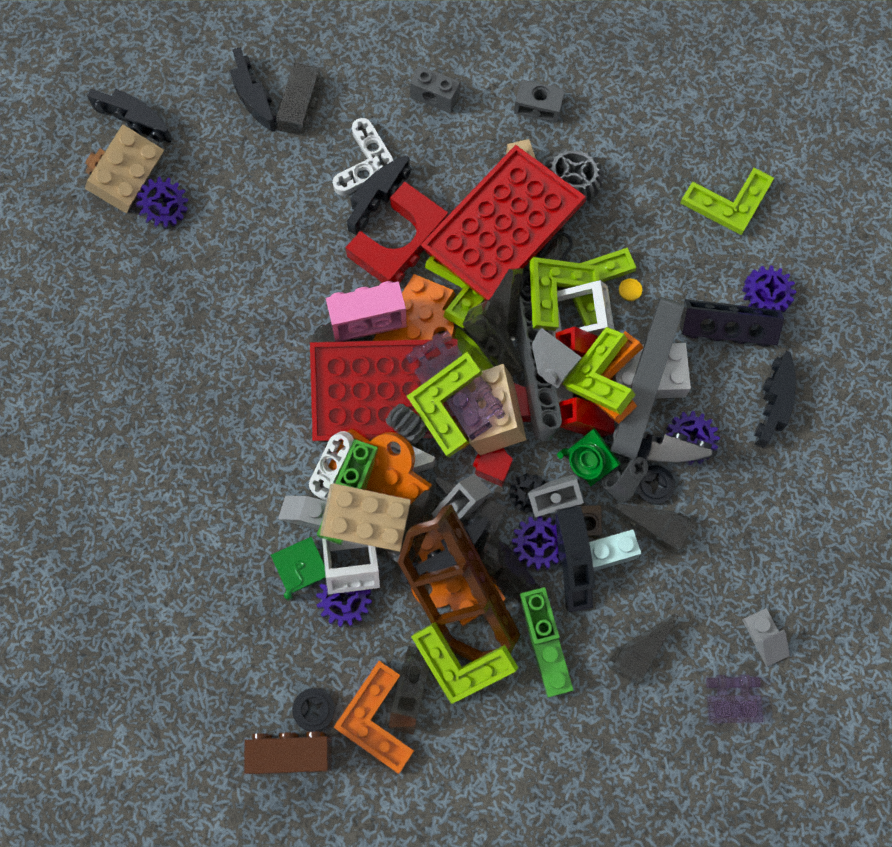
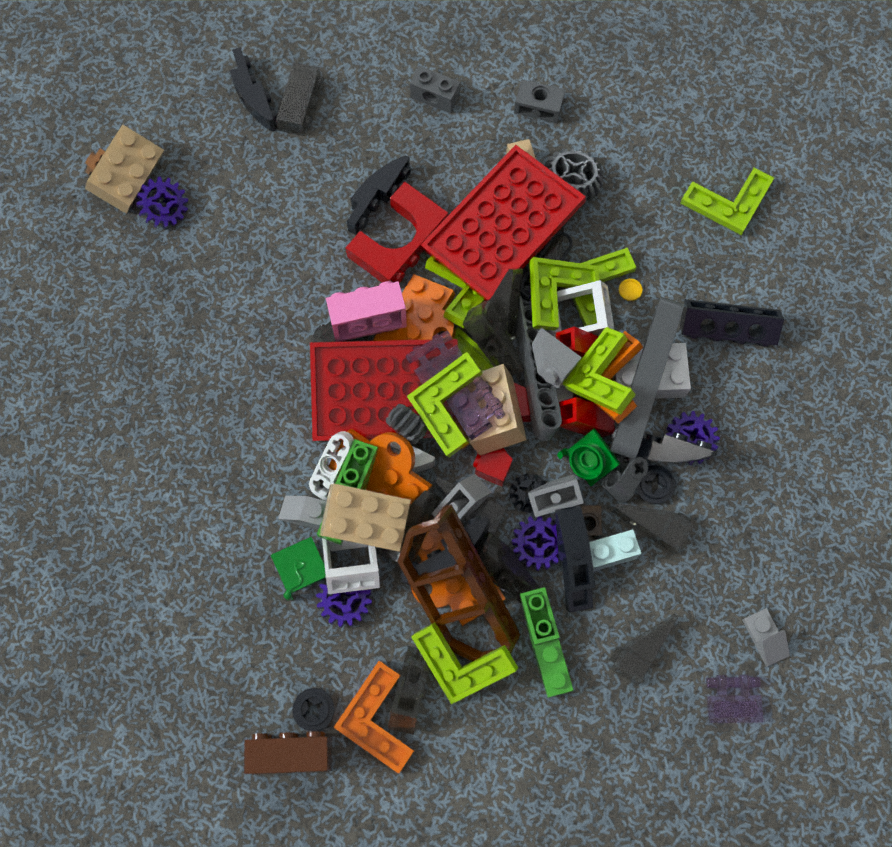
(135, 112): black slope -> none
(372, 163): white beam -> none
(777, 285): dark purple gear -> none
(780, 398): black slope -> none

